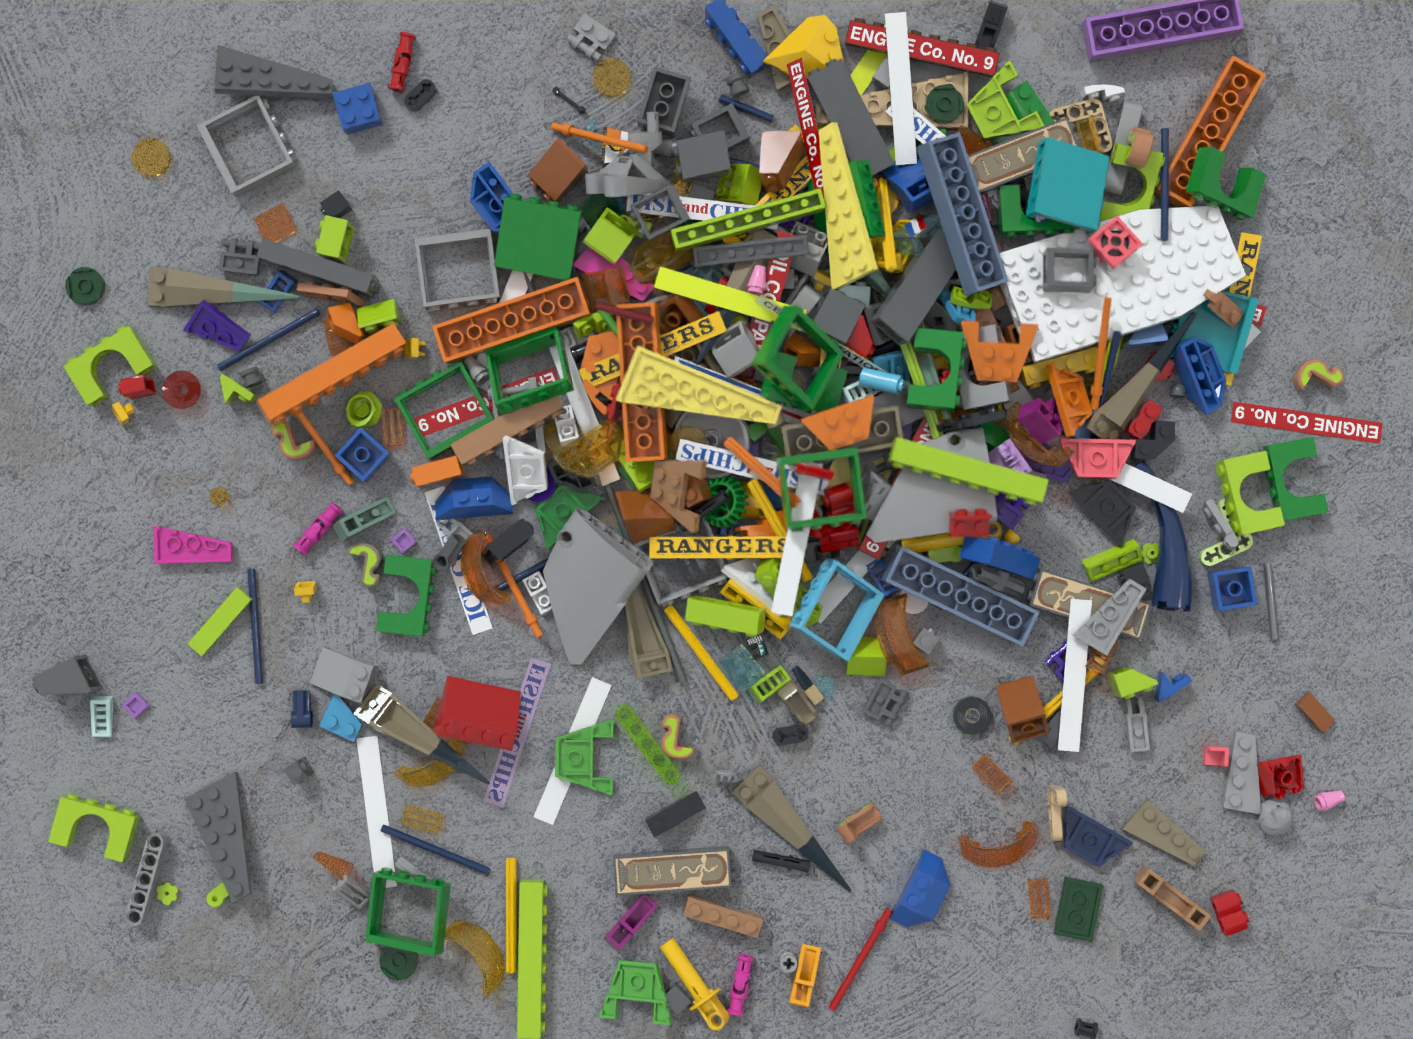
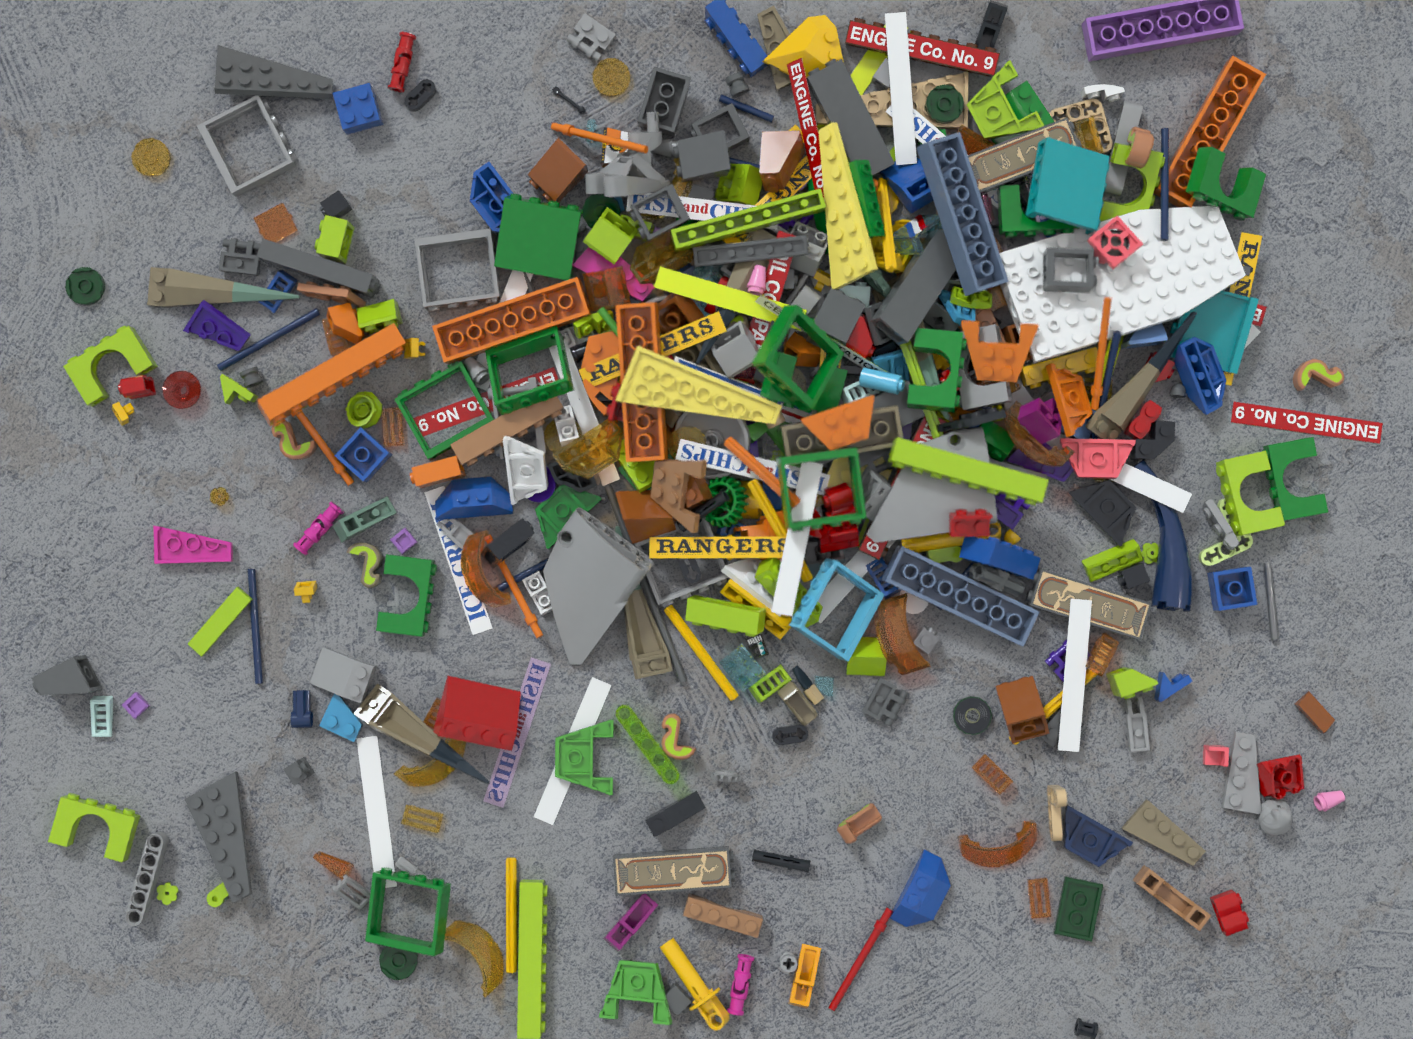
(435, 849): dark blue piece -> none
(450, 552): dark grey piece -> none
(624, 313): dark red bar -> none
(768, 802): dark tan plate -> none
(814, 471): red axle -> none
(1009, 457): lavender hinge -> none
(1109, 620): light grey wing -> none
(1223, 308): nougat hinge -> none

